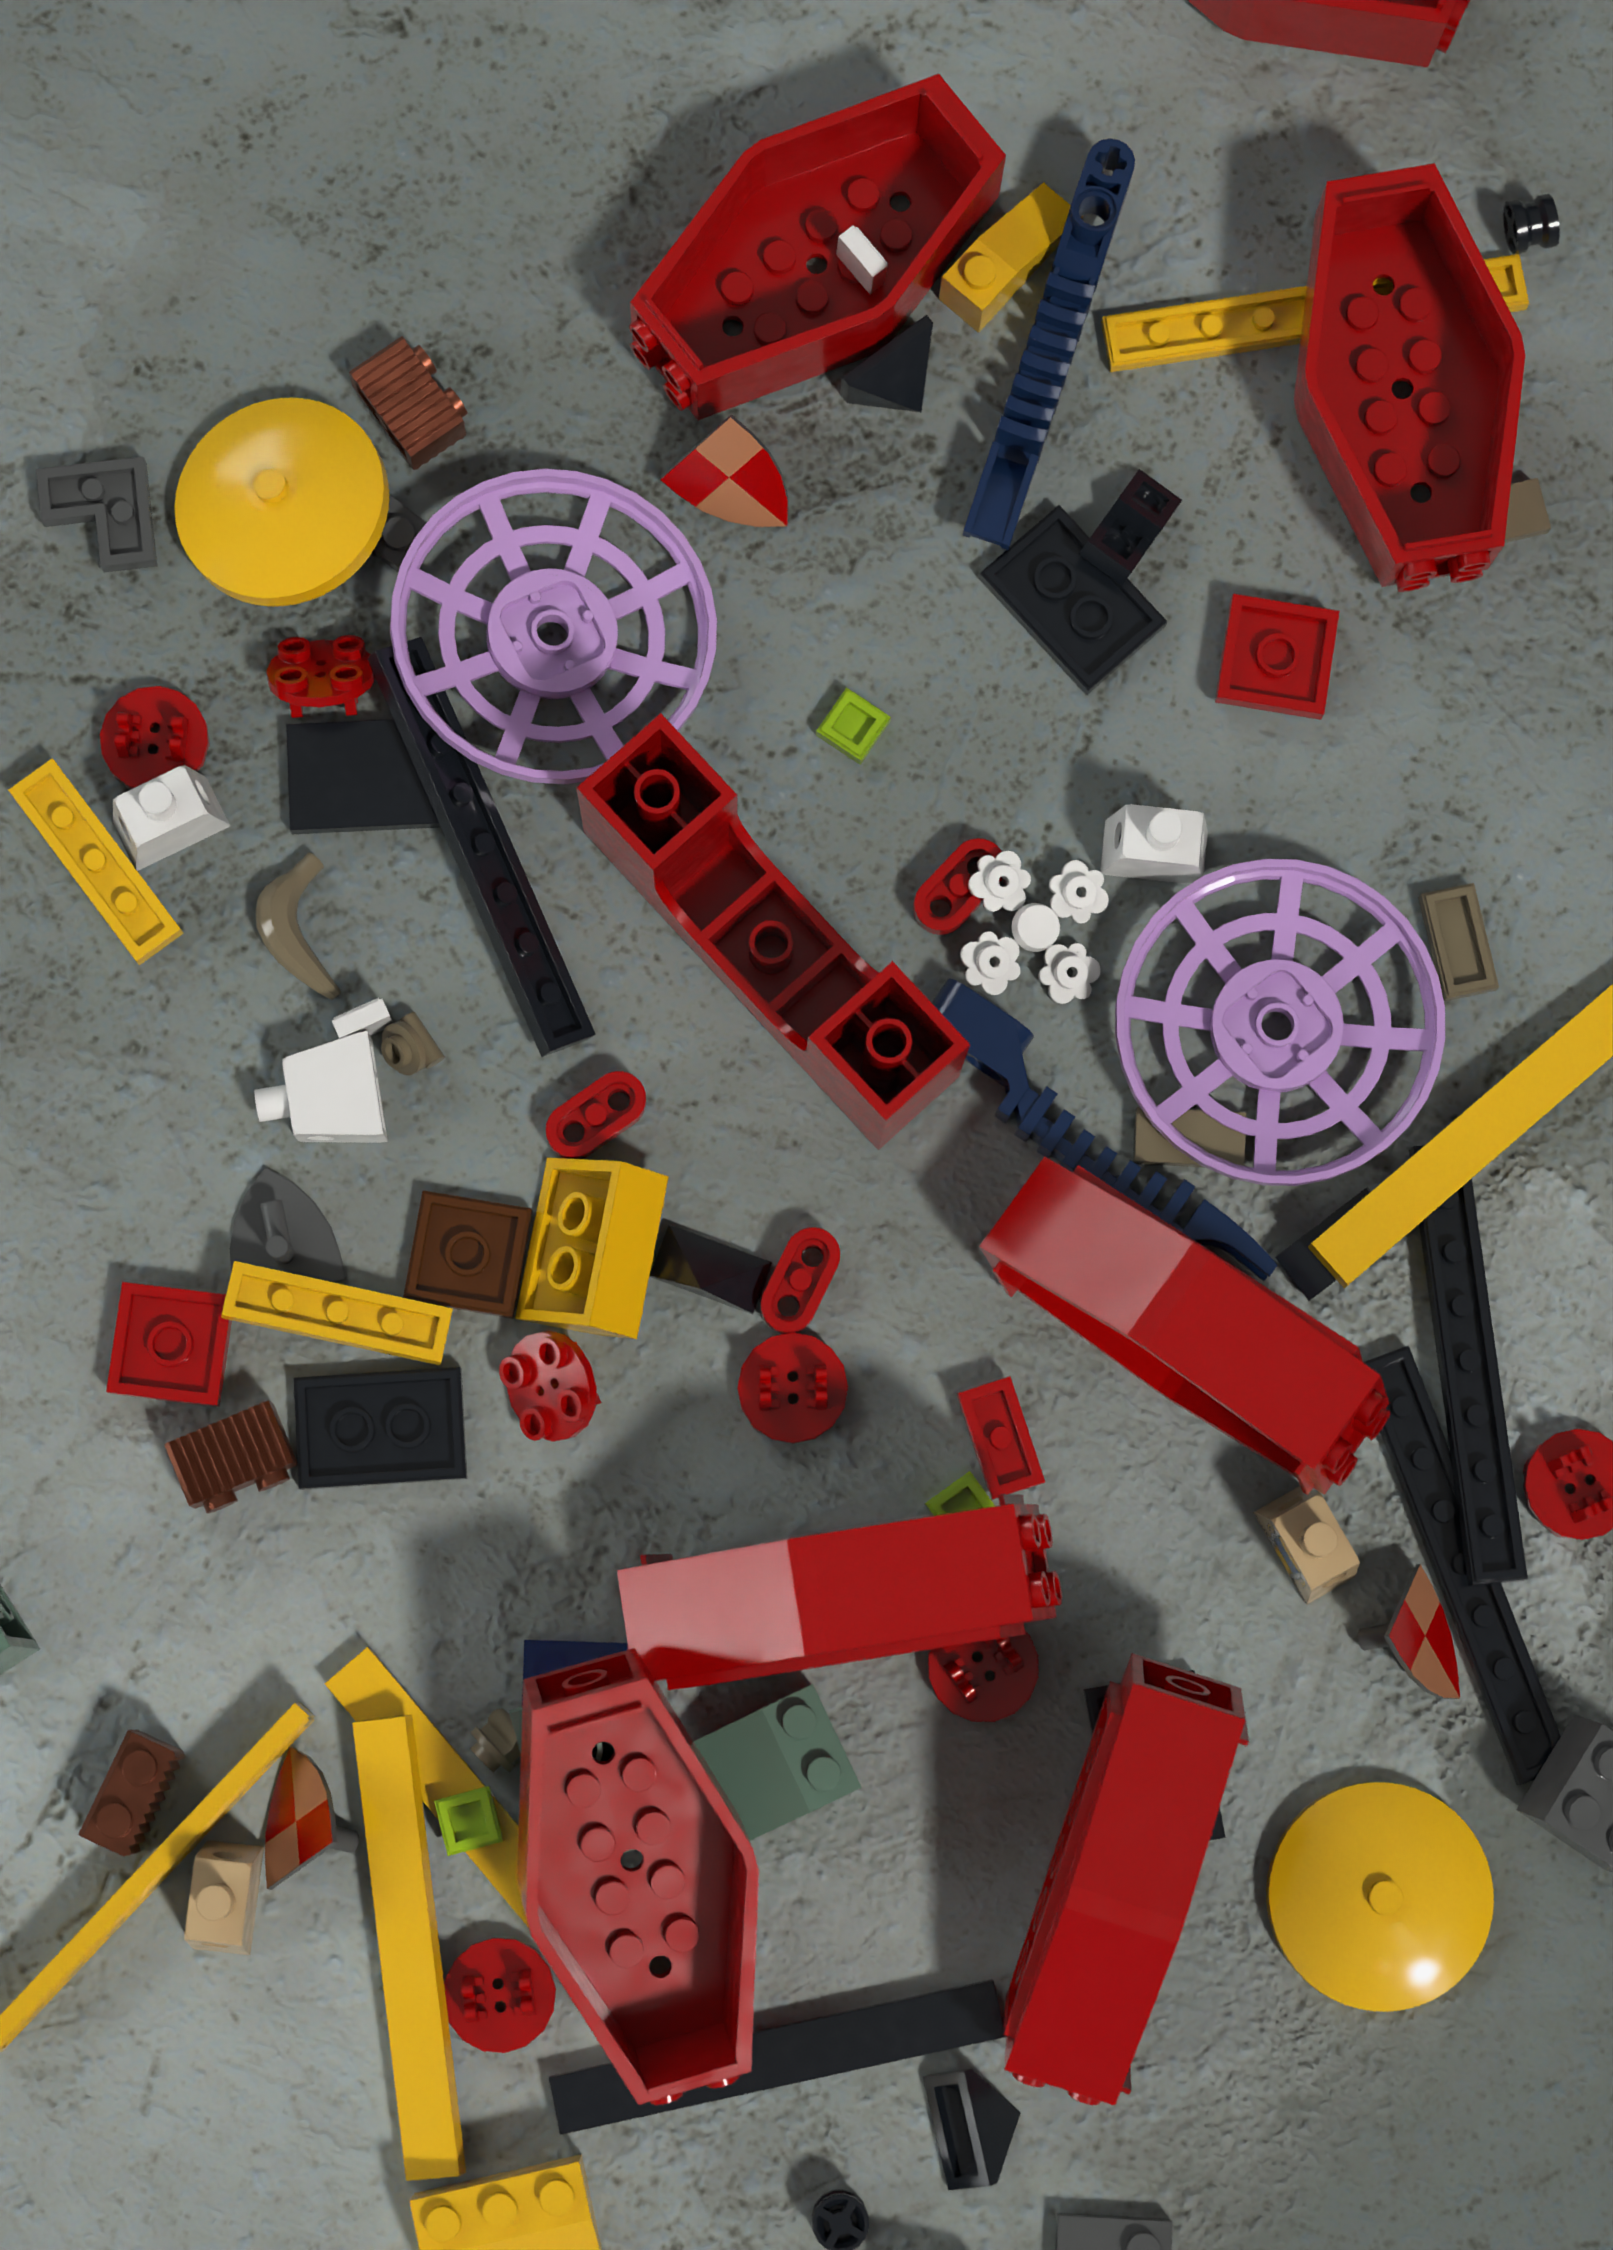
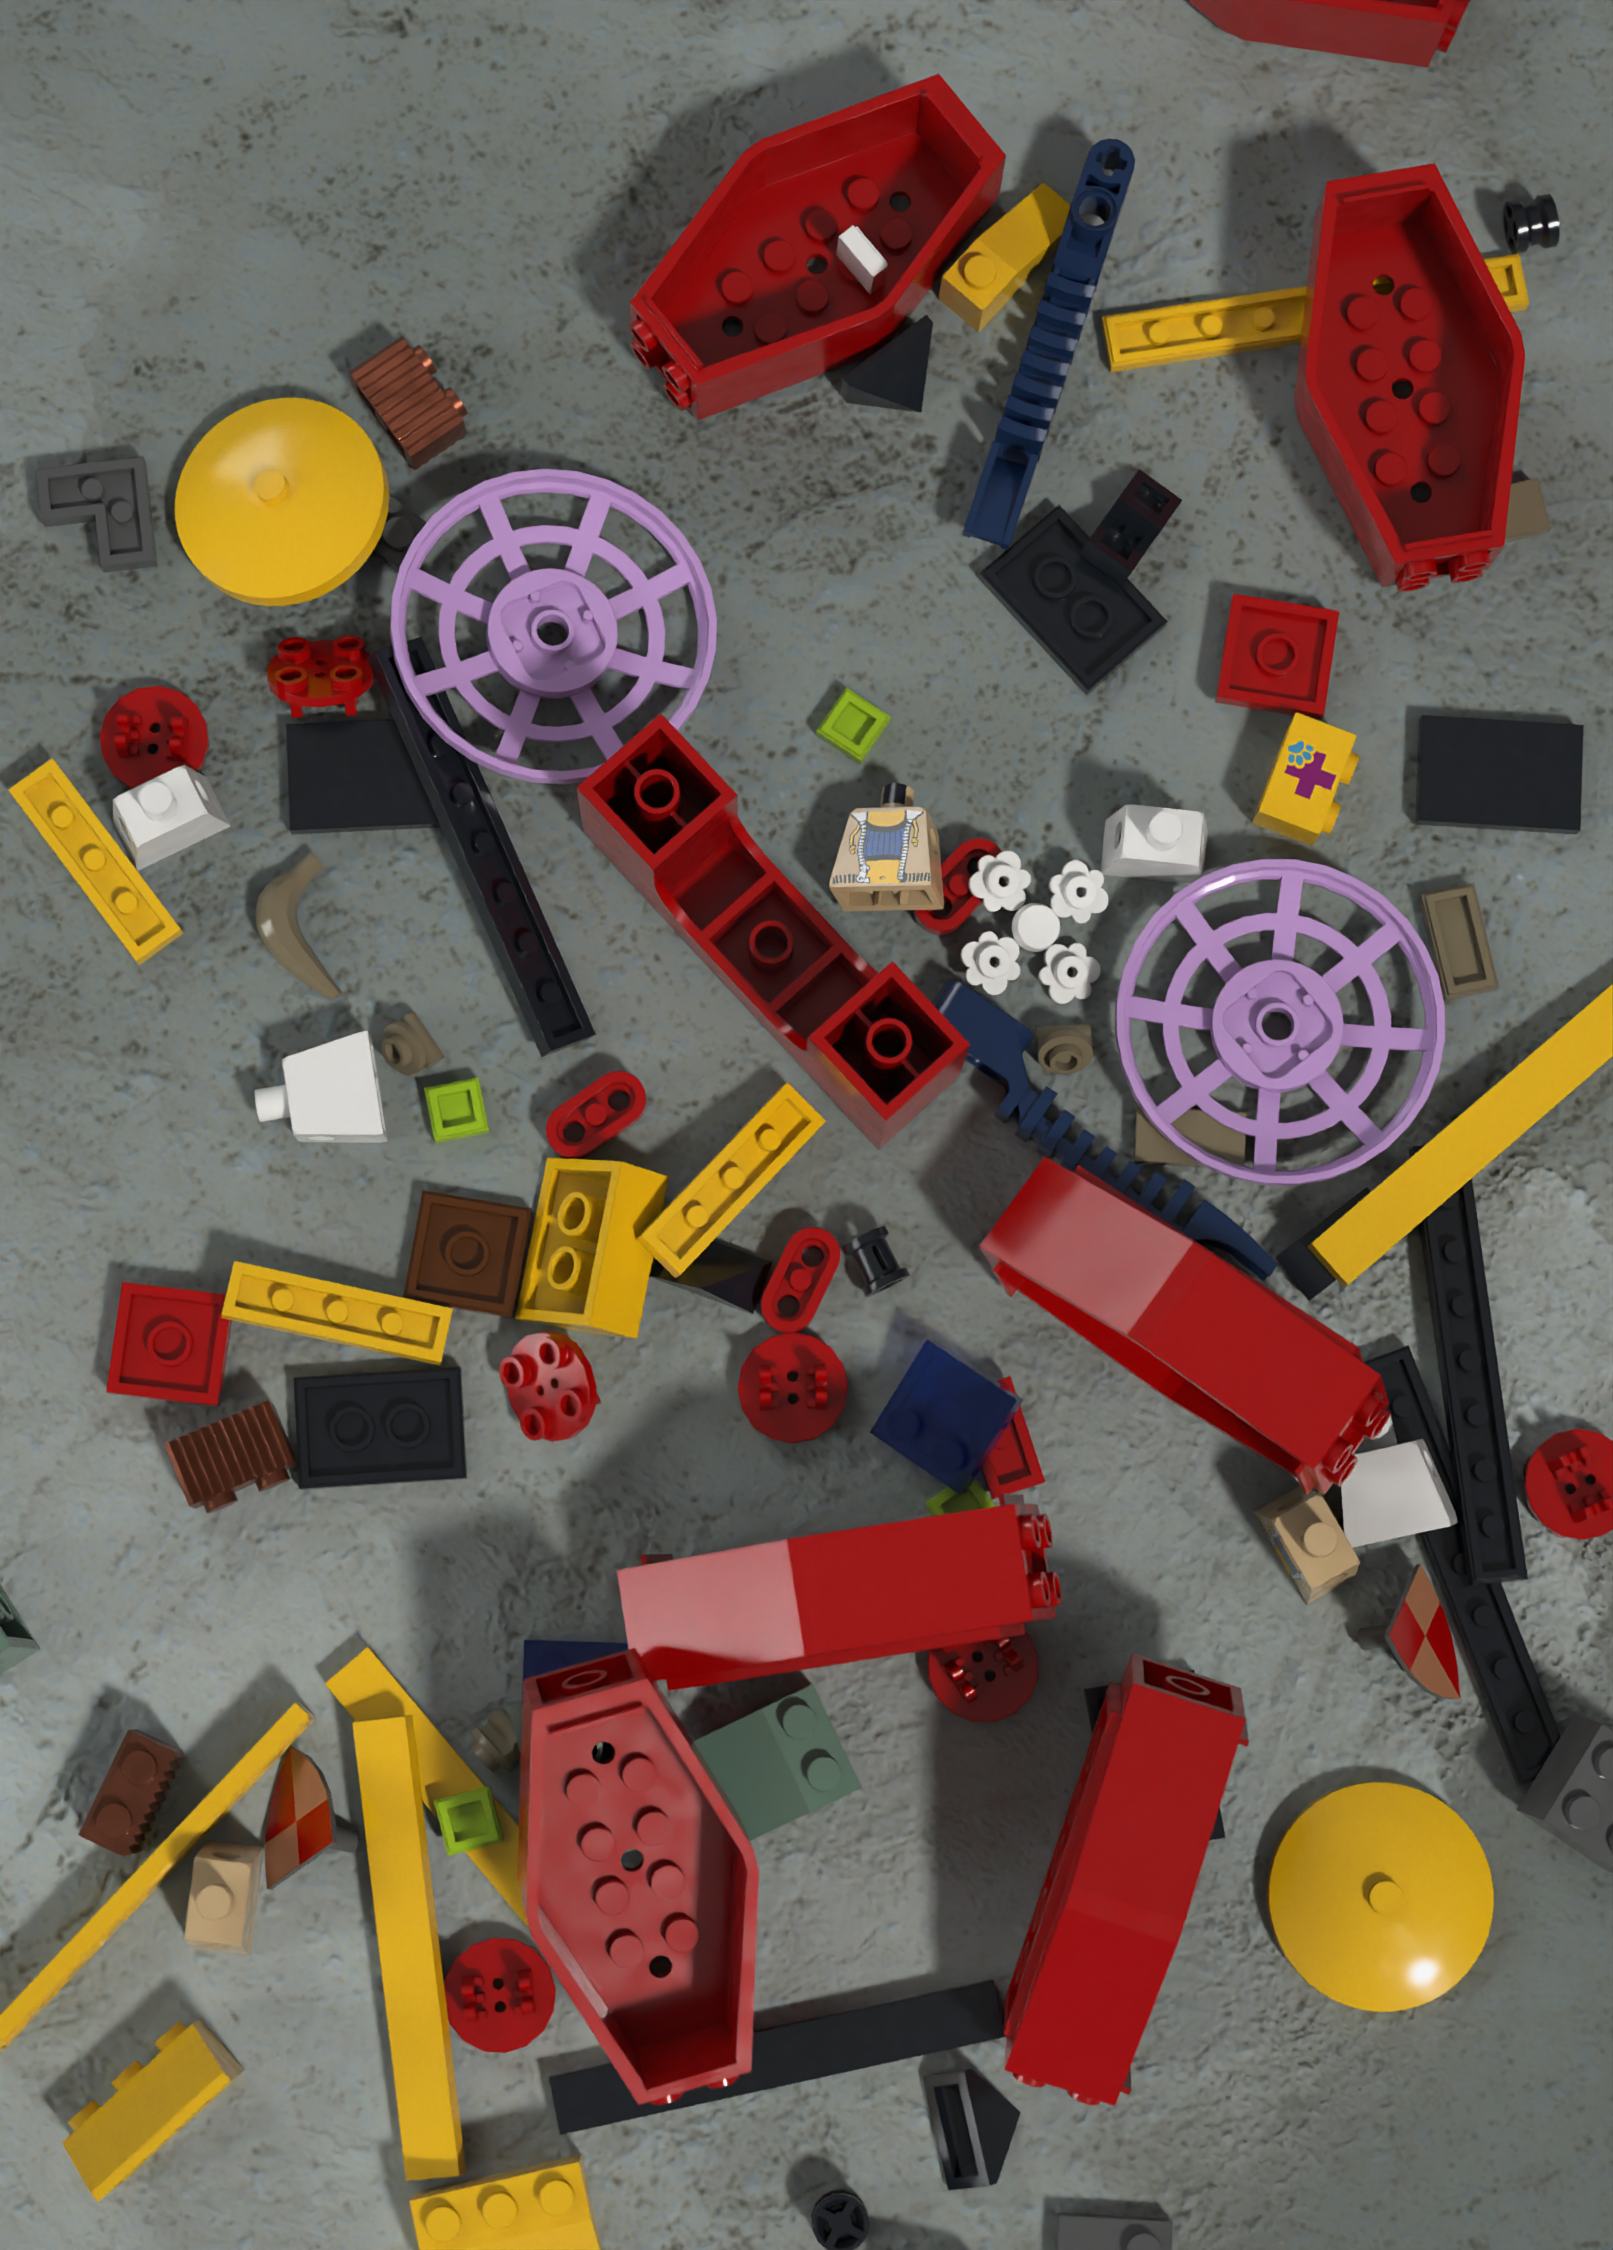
(149, 2106): none -> yellow slope
(284, 1231): dark grey shield -> none
(367, 1017): white tile -> none
(457, 1110): none -> lime tile
(731, 1180): none -> yellow plate
(732, 478): shield -> none
(875, 1261): none -> black bush
(889, 857): none -> torso
(946, 1416): none -> clear blue plate
(1064, 1047): none -> dark tan plate
(1305, 780): none -> yellow brick
(1393, 1491): none -> white torso
(1499, 774): none -> black tile

